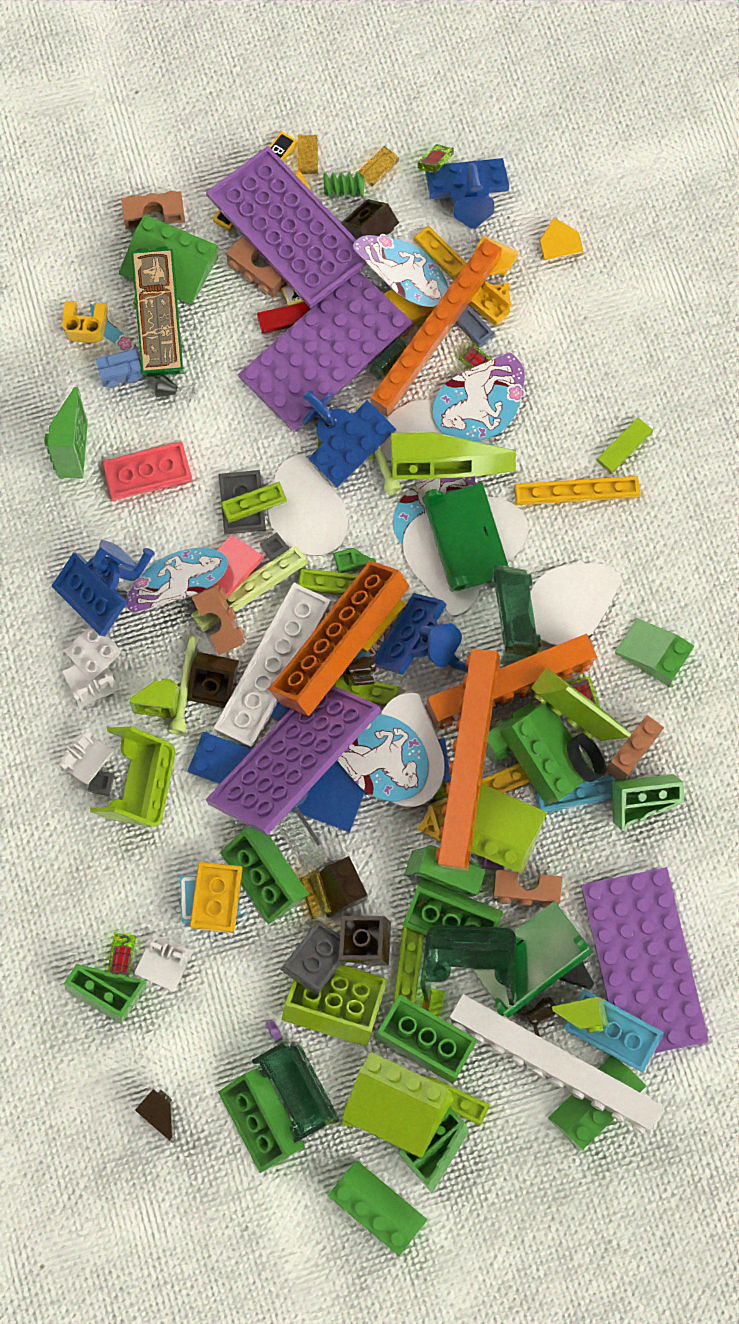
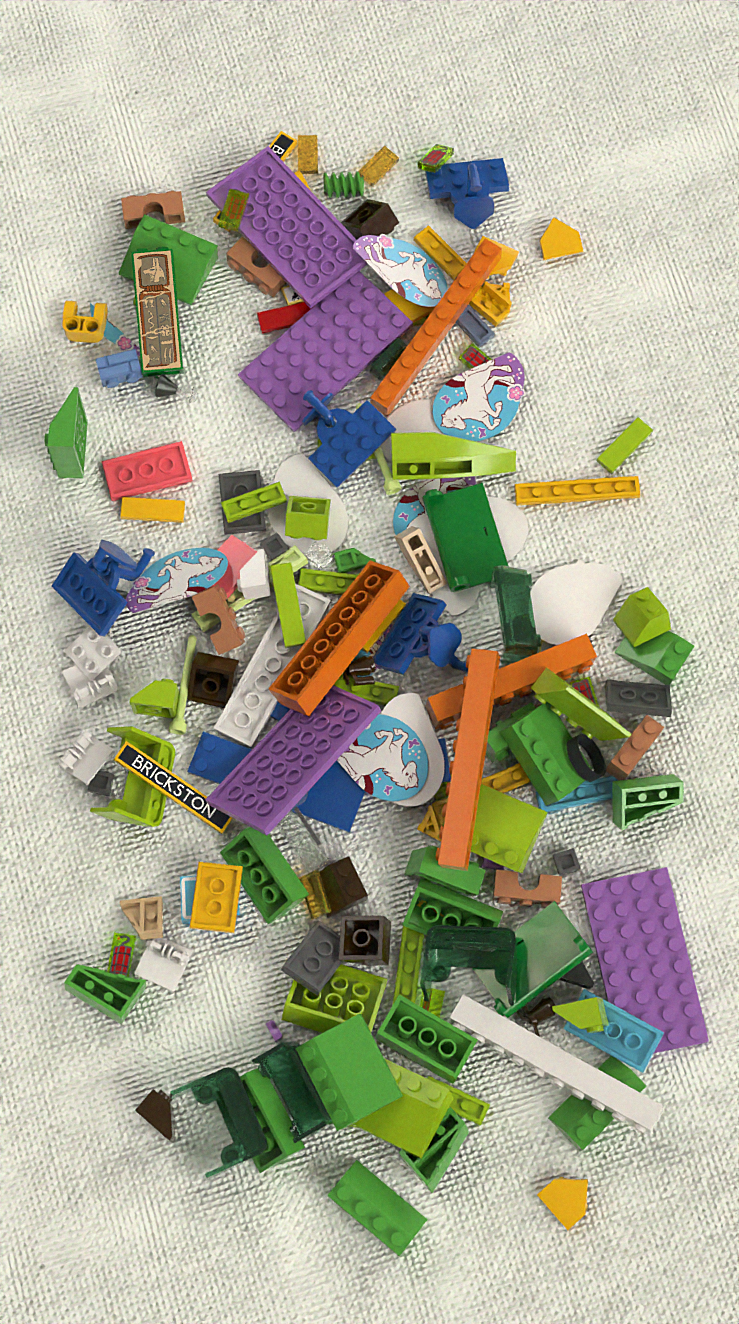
(145, 916): none -> tan wing
(152, 509): none -> yellow tile
(171, 786): none -> tile
(233, 210): none -> clear neon green tile
(239, 1116): none -> clear green windscreen
(255, 577): none -> white slope
(288, 605): none -> lime tile
(307, 517): none -> lime slope
(319, 554): none -> clear tile
(349, 1072): none -> bright green slope
(420, 558): none -> tan slope
(566, 862): none -> dark grey plate
(566, 1199): none -> yellow slope
(638, 698): none -> dark grey tile
(642, 617): none -> lime slope

